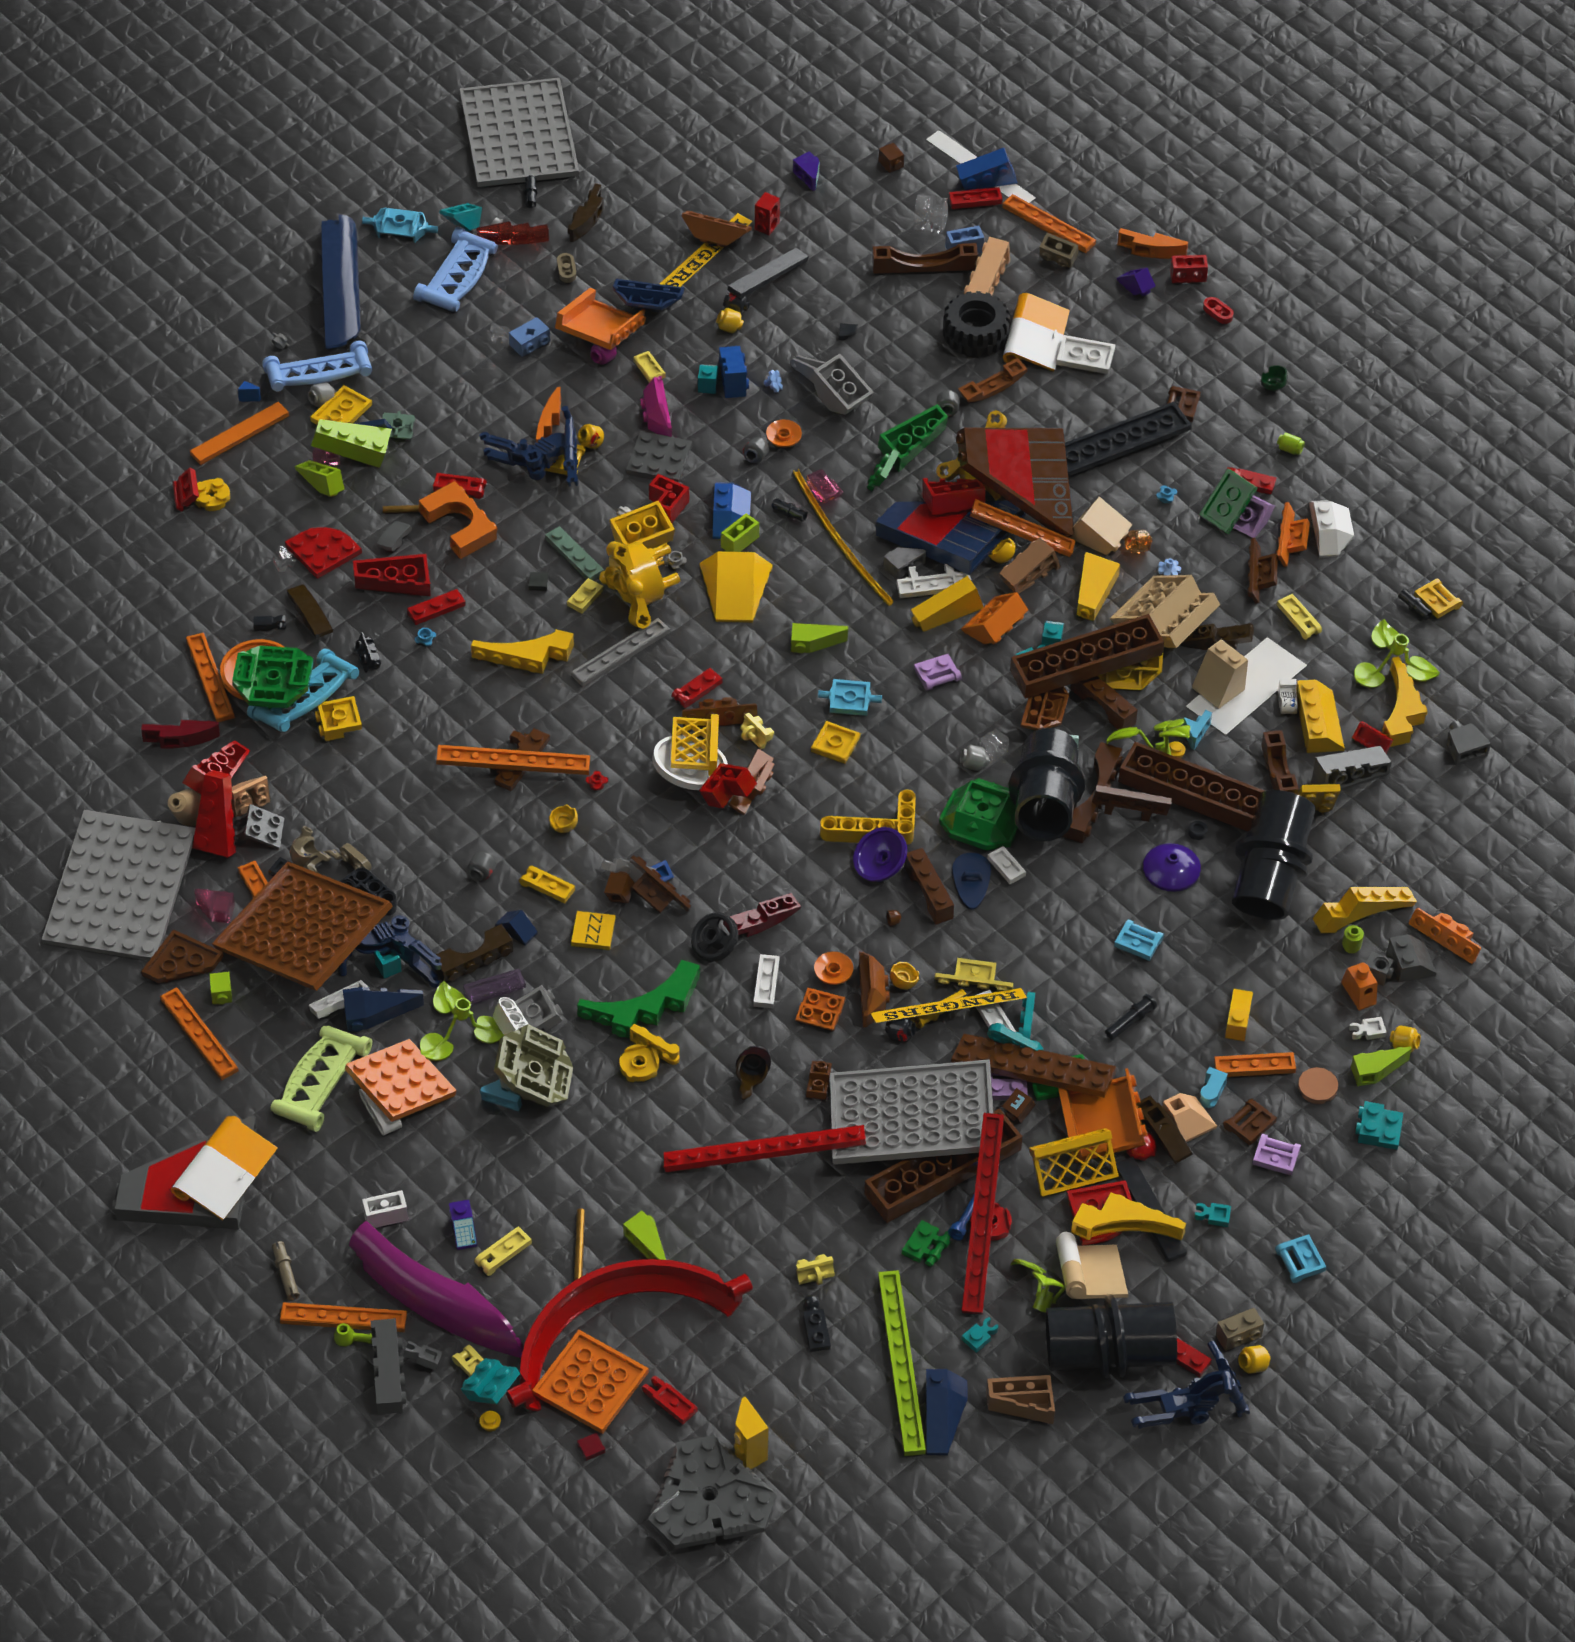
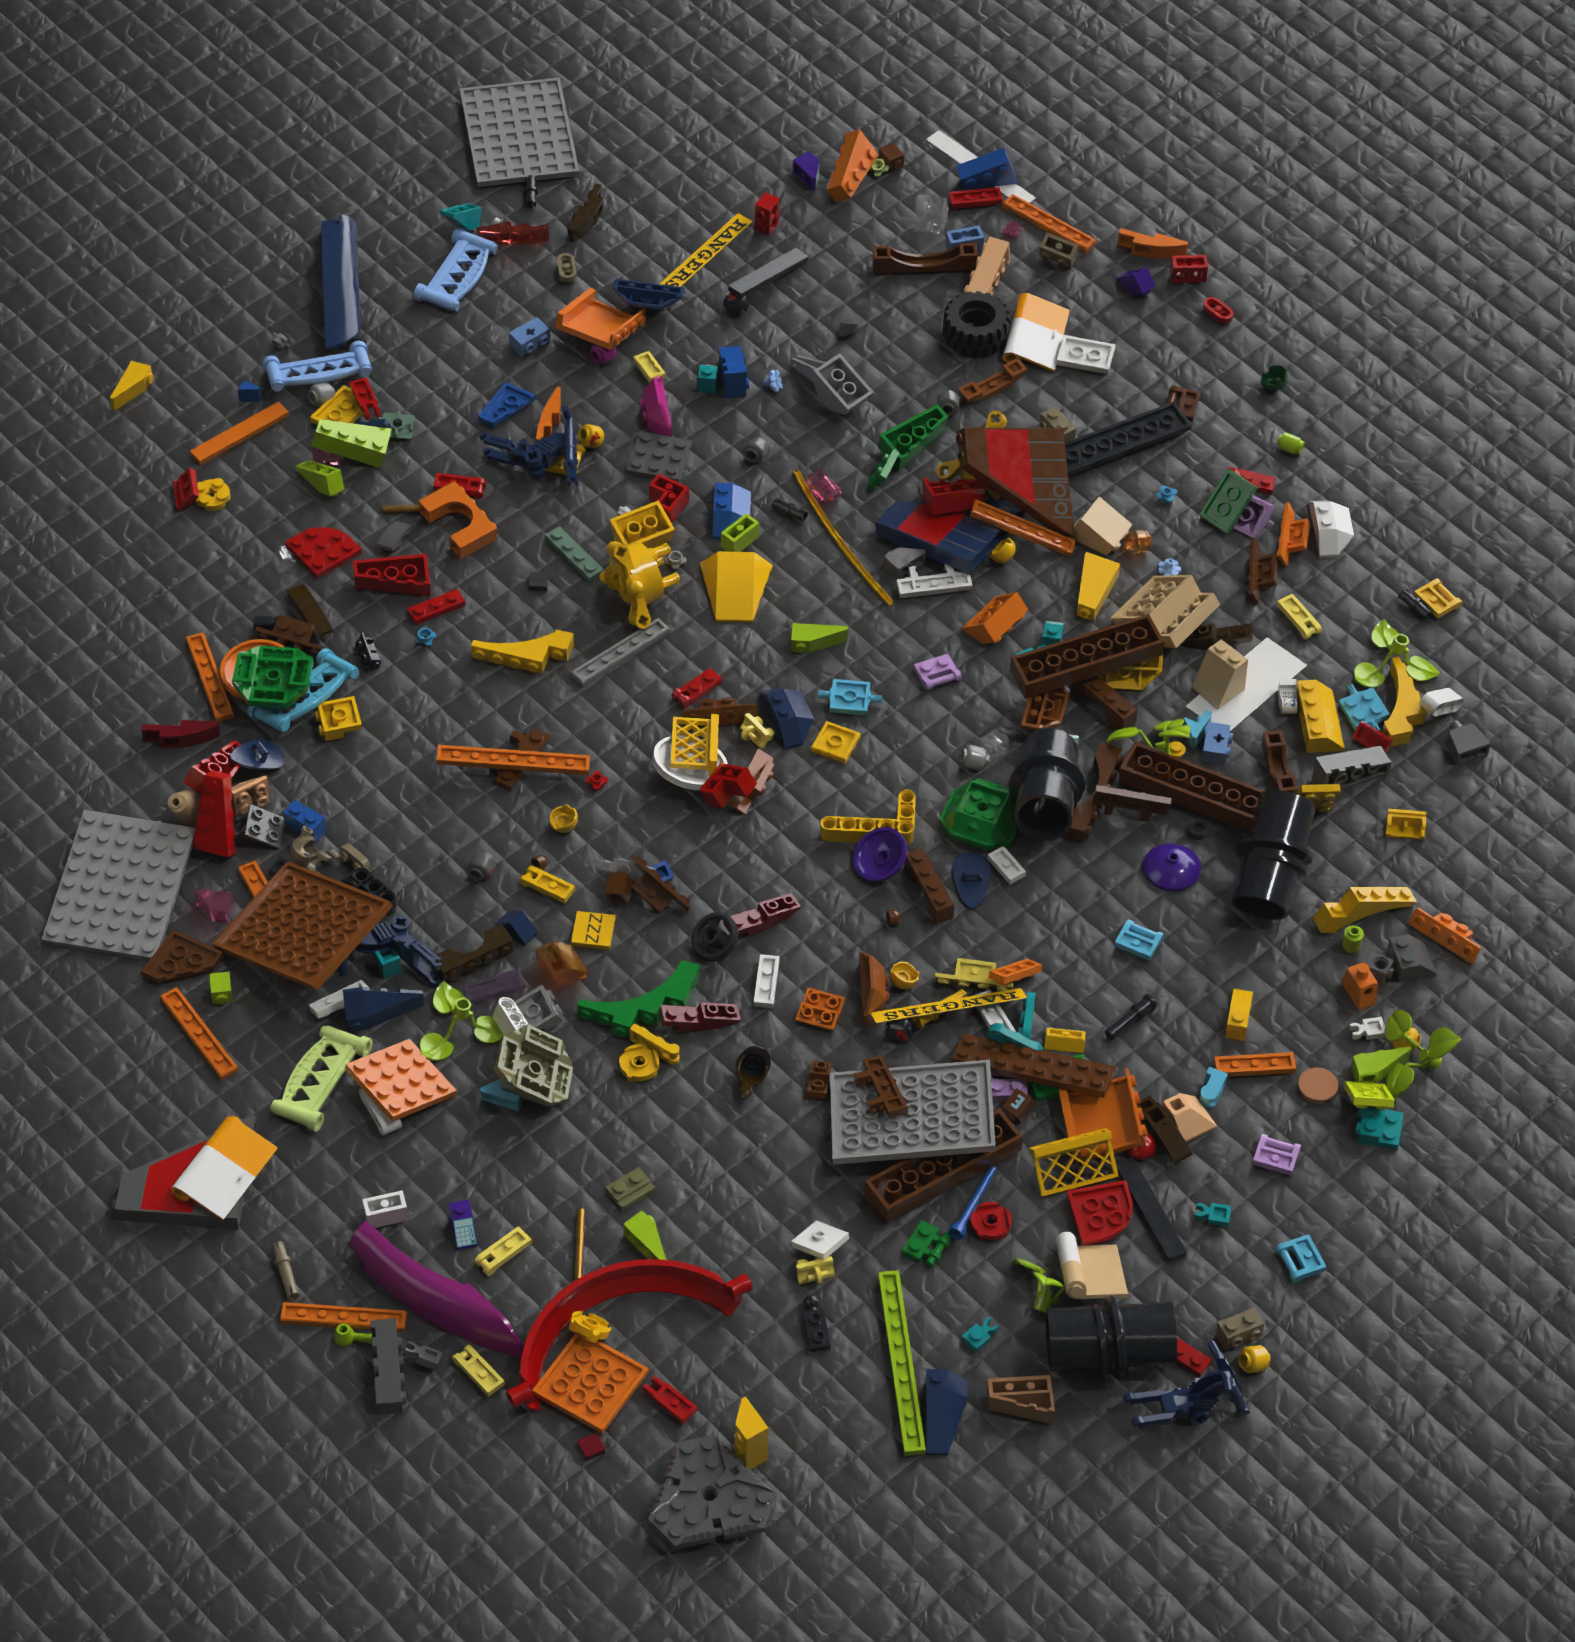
(133, 382): none -> yellow slope
(258, 755): none -> dark blue shield
(291, 632): none -> reddish brown bracket
(299, 815): none -> blue brick
(365, 397): none -> red hinge
(412, 226): medium azure plate -> none
(489, 1381): teal plate -> none
(490, 1420): yellow plate -> none
(504, 404): none -> blue wing
(539, 861): none -> reddish brown hinge
(560, 964): none -> clear orange slope
(585, 595): light yellow plate -> none
(590, 1326): none -> yellow plate
(630, 1189): none -> olive plate
(700, 1018): none -> dark red slope
(714, 229): dark orange wedge -> none
(729, 320): yellow head -> none
(764, 1148): red plate -> none
(784, 433): orange dish -> none
(788, 714): none -> dark blue wedge
(820, 1240): none -> white plate
(833, 962): orange dish -> none
(852, 165): none -> orange wedge
(879, 163): none -> yellowish green plate
(889, 1095): none -> reddish brown hinge
(947, 605): yellow slope -> none
(983, 1214): red plate -> none
(1012, 229): none -> clear pink plate
(1015, 971): none -> orange plate
(1029, 566): medium nougat wedge -> none
(1055, 419): none -> dark tan brick
(1065, 1040): none -> yellow slope
(1124, 1215): yellow arch -> none
(1216, 743): none -> medium blue brick
(1252, 1127): reddish brown plate -> none
(1364, 707): none -> medium azure plate
(1369, 1094): none -> neon yellow plate
(1405, 824): none -> yellow hinge
(1441, 702): none -> white beam
(1441, 1042): none -> lime plant

